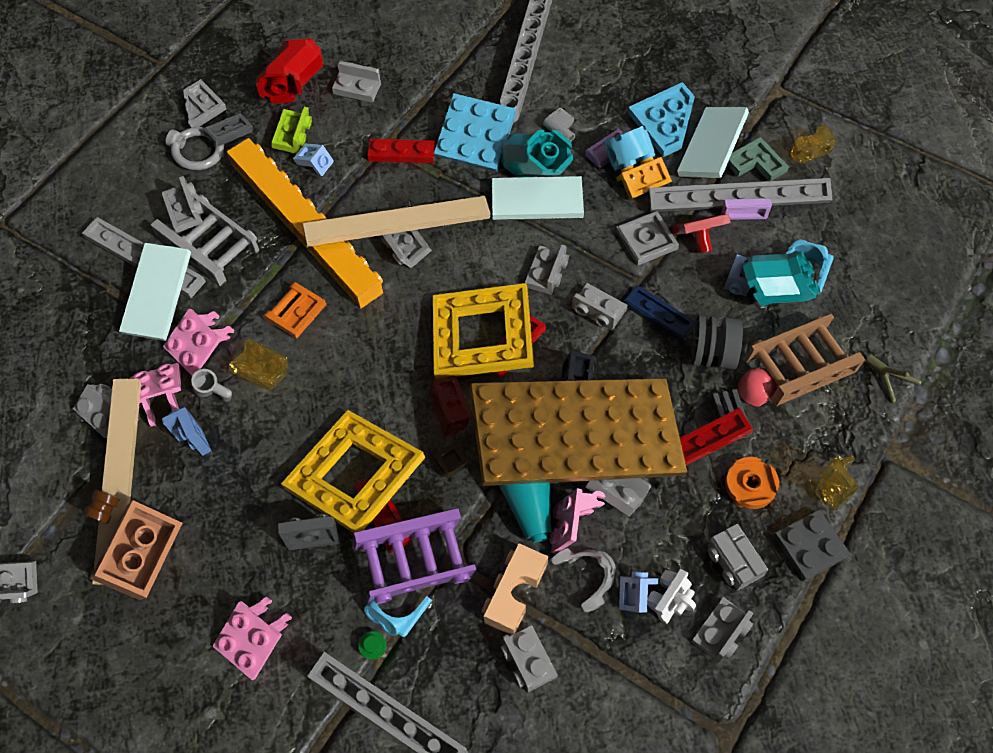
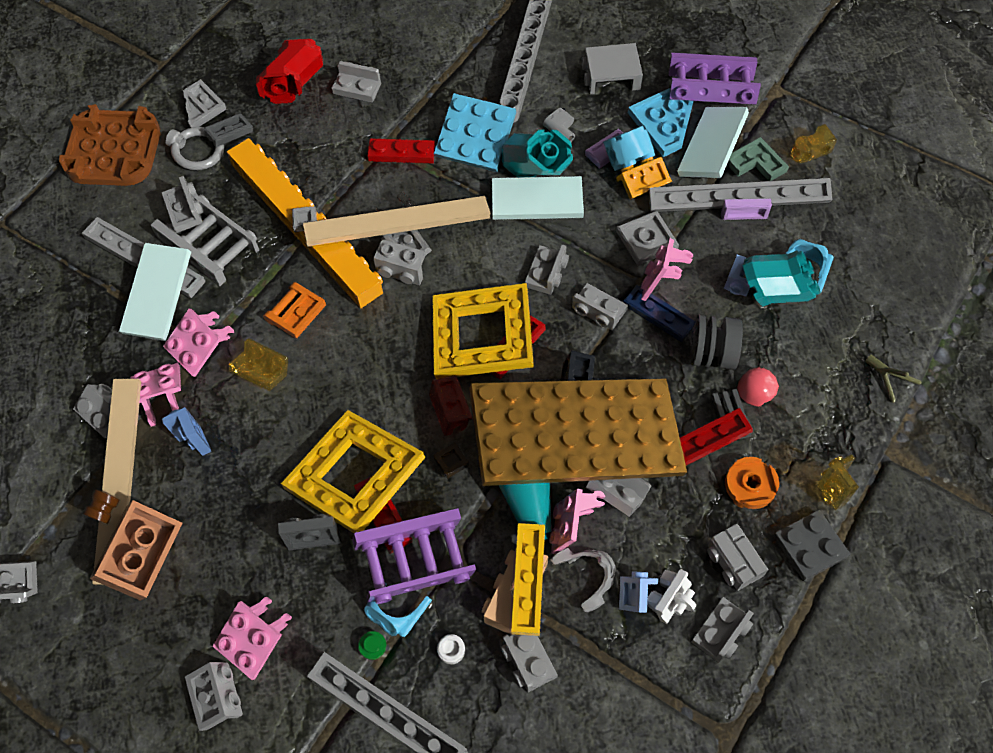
(111, 146): none -> dark orange tile
(205, 383): light grey piece -> none
(213, 694): none -> light grey bracket
(291, 130): lime bracket -> none
(303, 215): none -> light grey tile
(314, 156): light blue bracket -> none
(399, 262): none -> light grey bracket
(451, 649): none -> white tile
(528, 580): none -> yellow plate
(612, 64): none -> light grey panel
(660, 268): none -> bright pink plate
(700, 228): tile -> none
(713, 67): none -> medium lavender fence
(805, 381): medium nougat fence -> none

